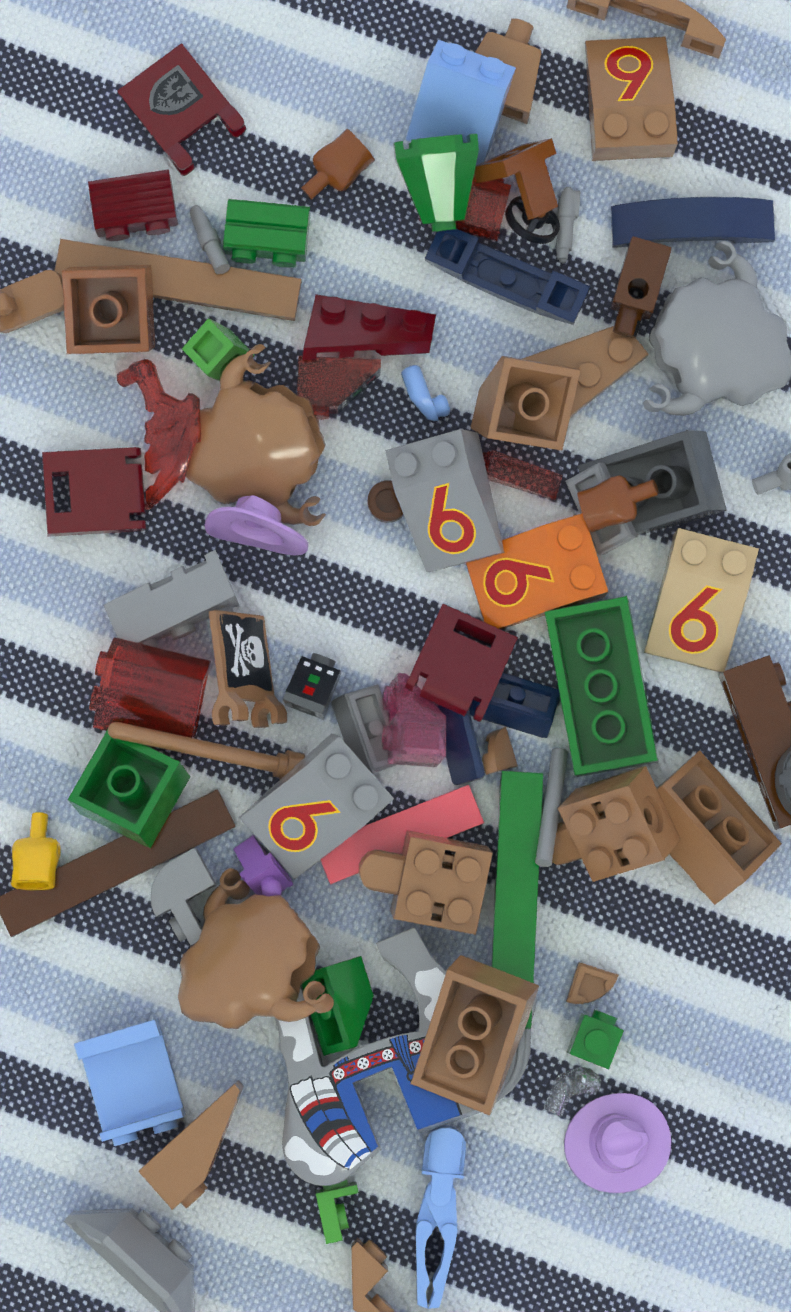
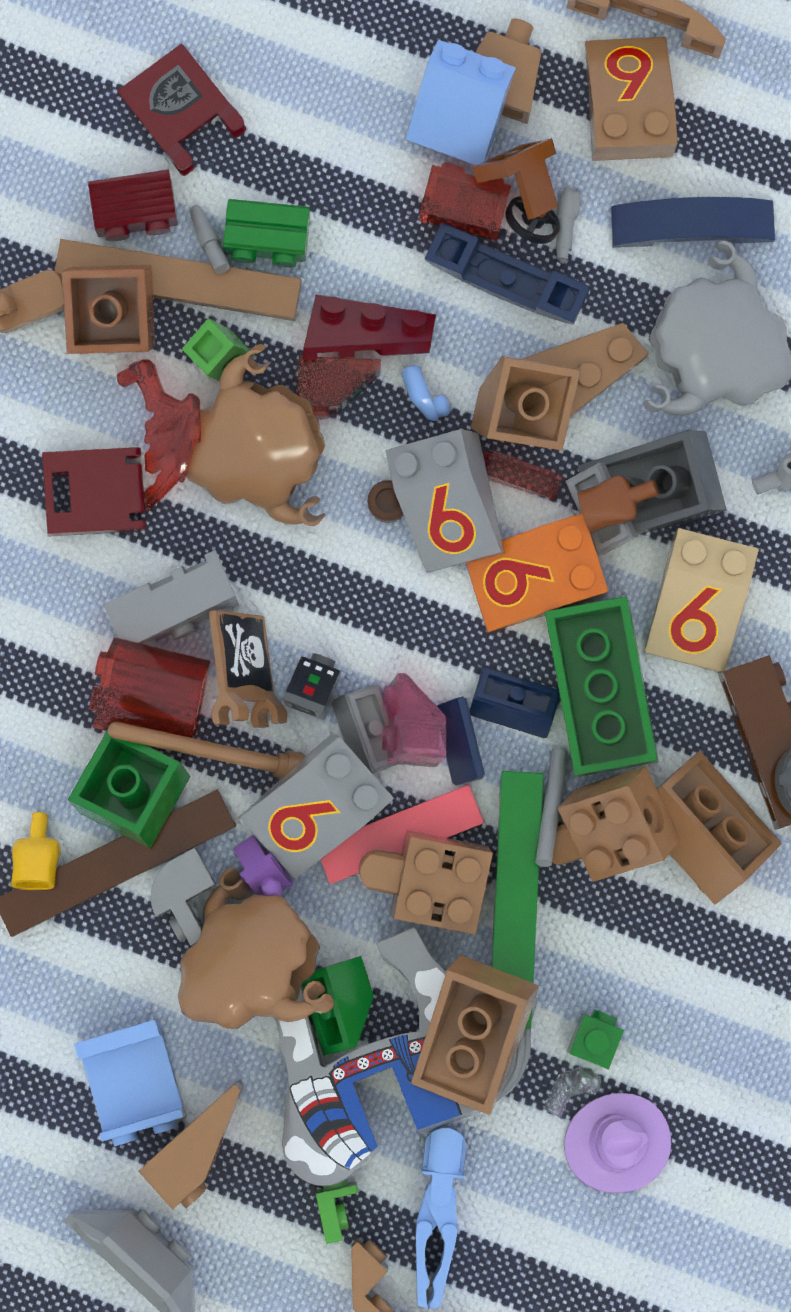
(256, 525): lavender hat -> none
(338, 164): dark orange piece -> none
(439, 177): green cone -> none
(460, 667): dark red container -> none
(500, 752): medium nougat tile -> none
(590, 984): medium nougat tile -> none
(644, 270): reddish brown torso -> none

